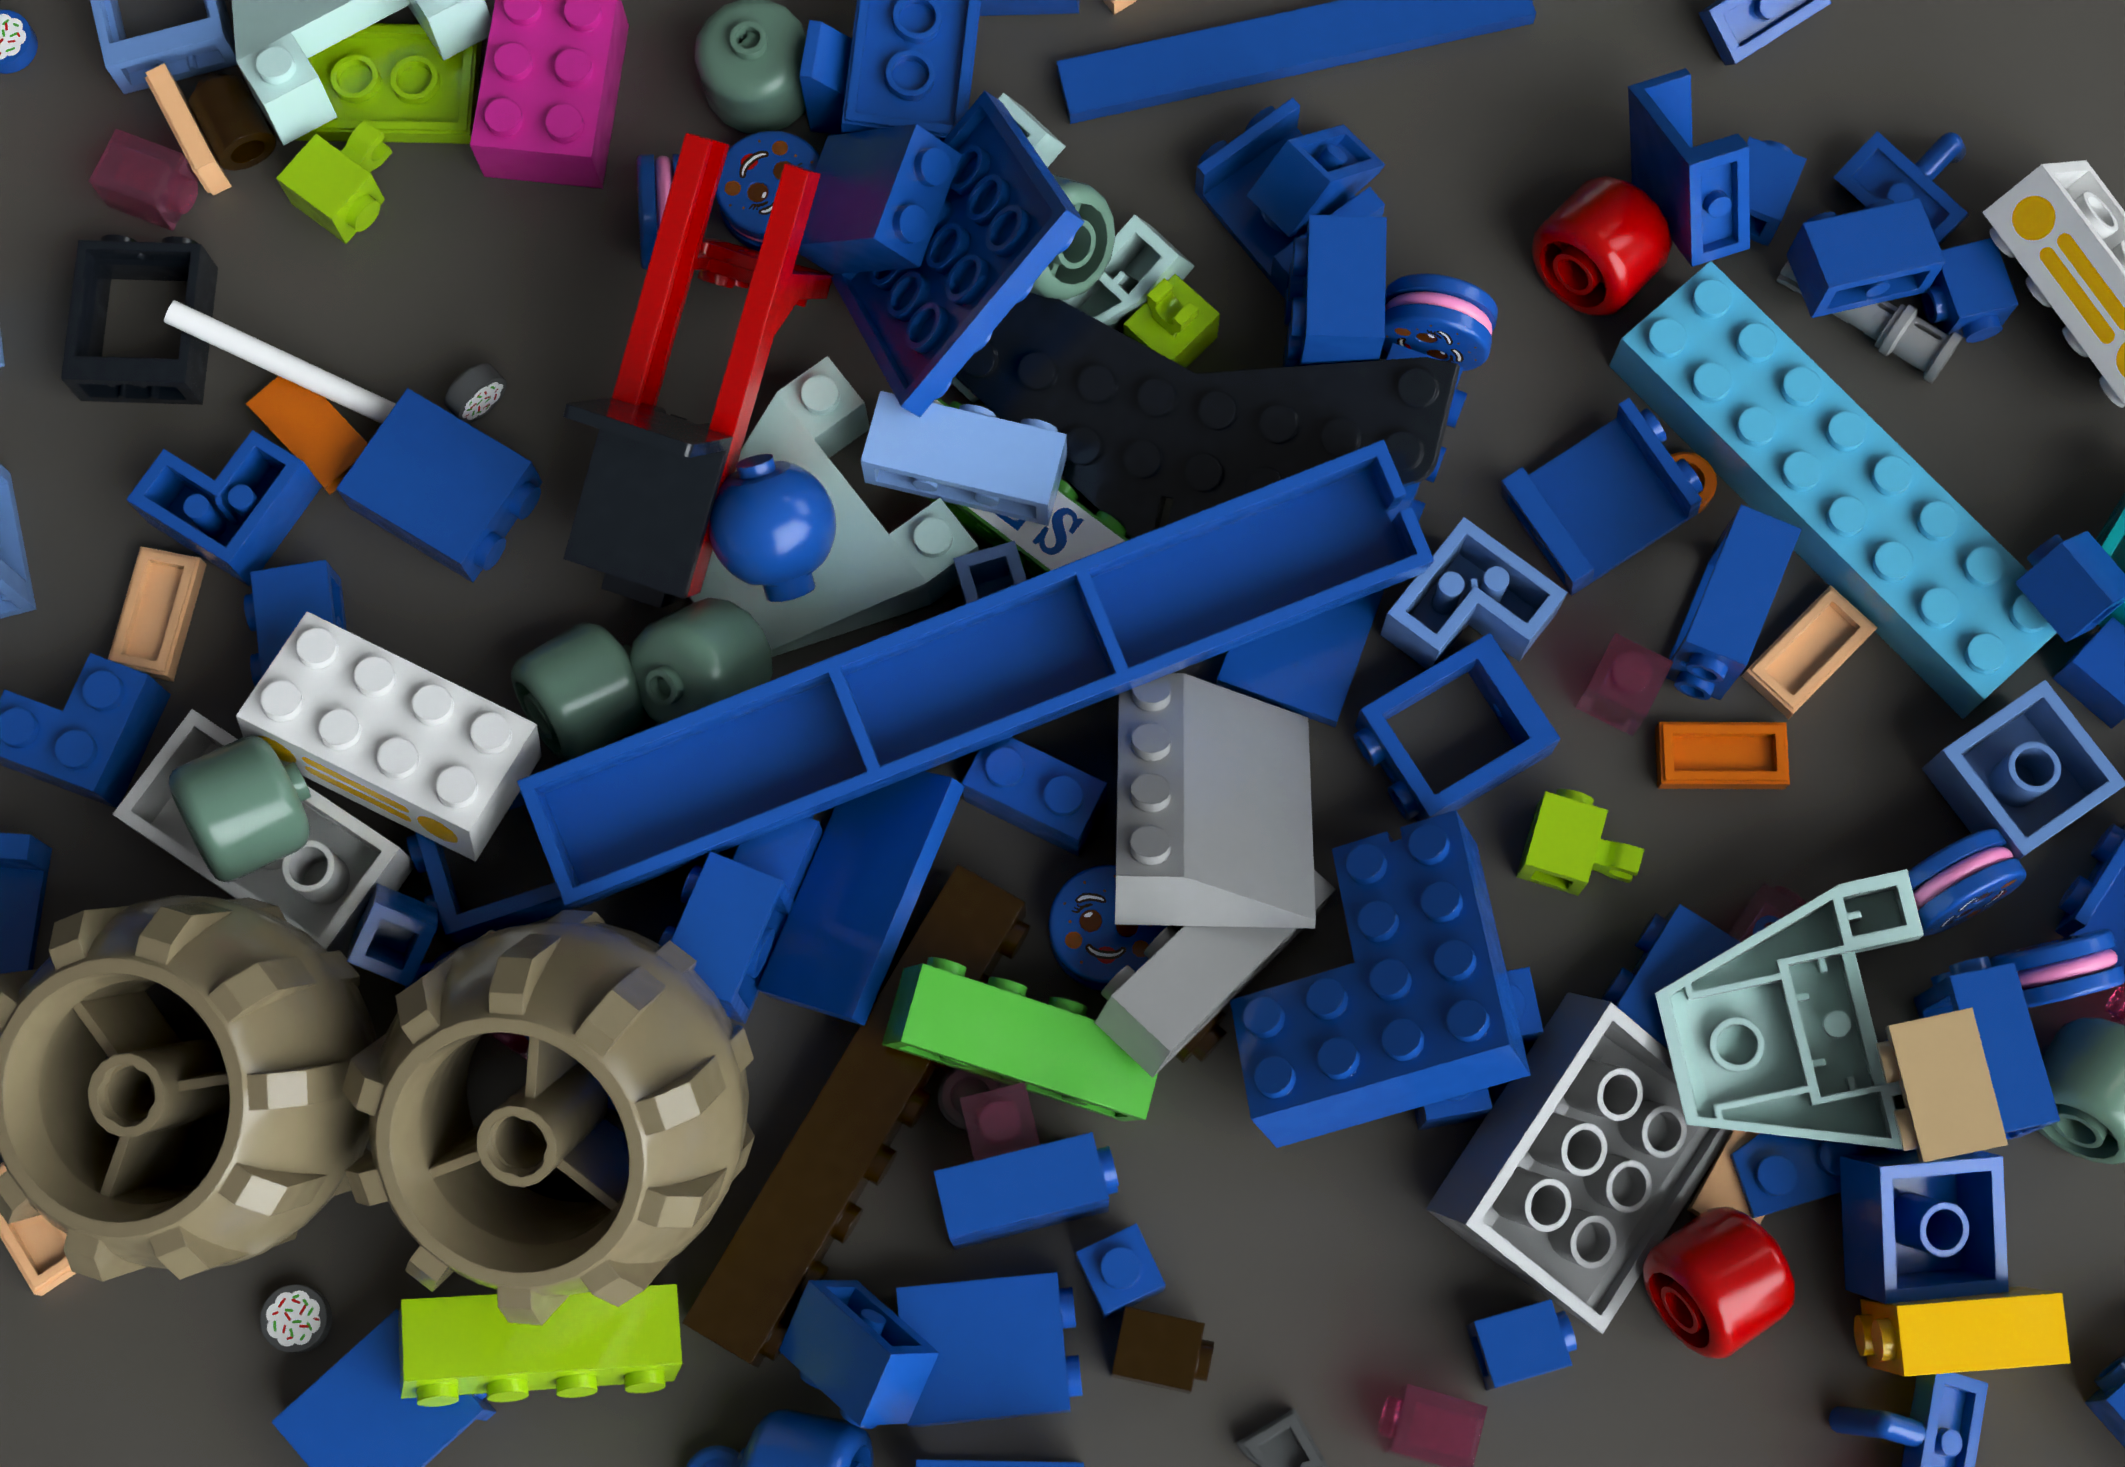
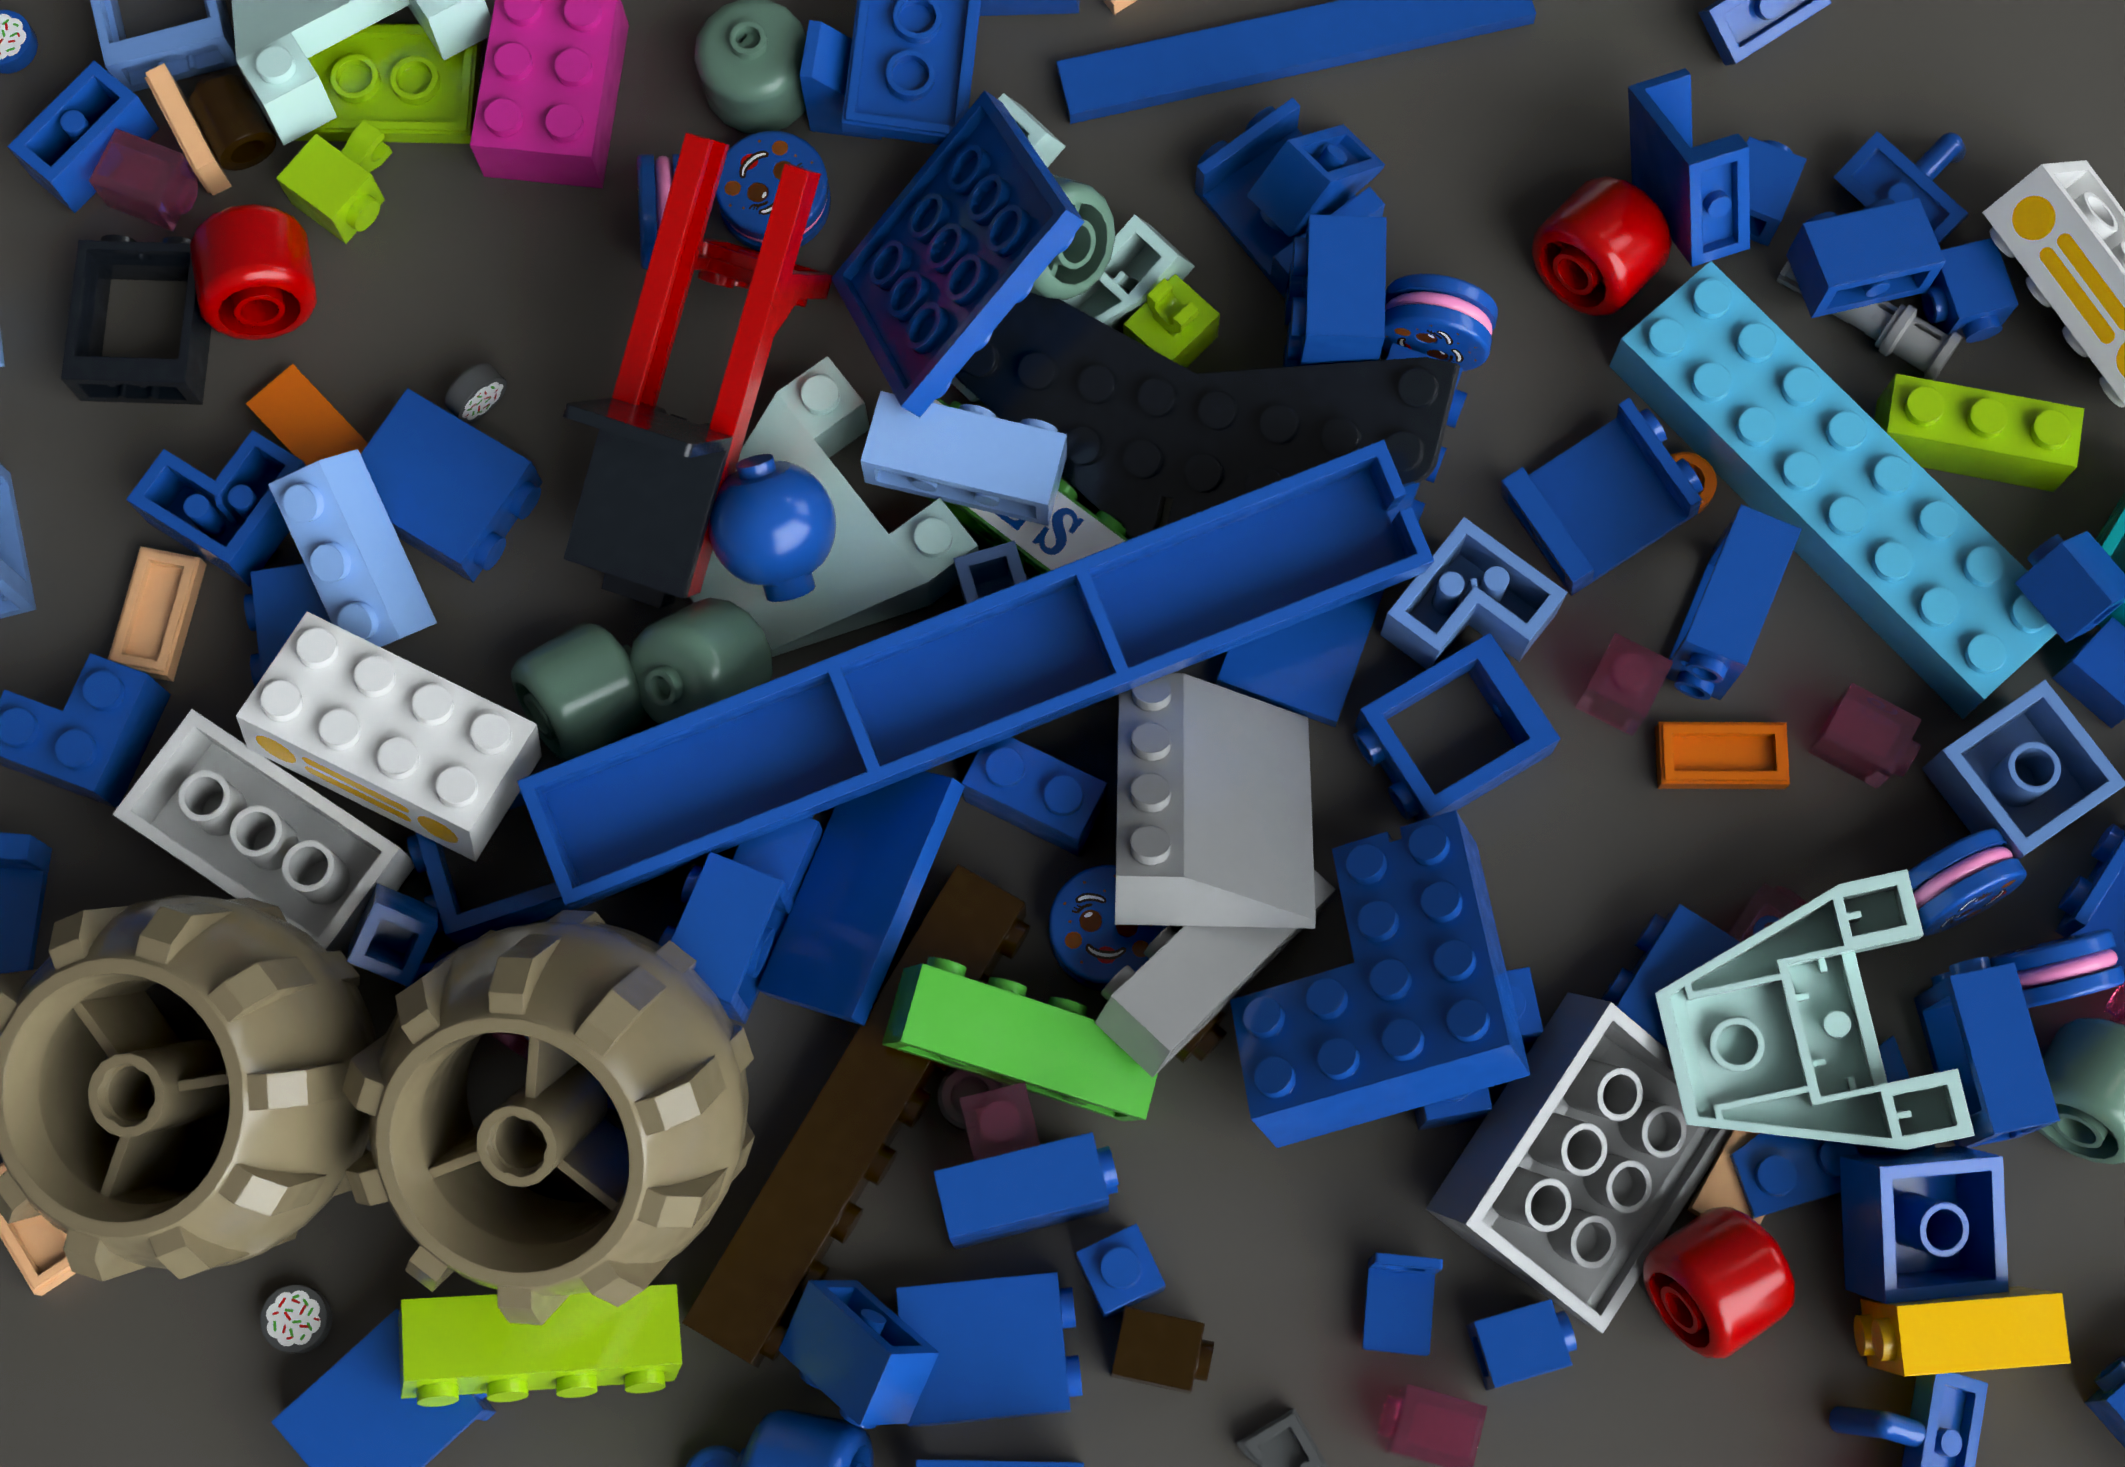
(74, 130): none -> blue brick
(242, 807): sand green head -> none
(253, 272): none -> red head
(278, 362): white bar -> none
(352, 549): none -> light blue brick
(877, 199): blue brick -> none
(1399, 1303): none -> blue bracket
(1568, 845): lime brick -> none
(1809, 652): light nougat tile -> none
(1867, 737): none -> clear pink brick
(1943, 1086): tan brick -> none
(1982, 432): none -> lime brick

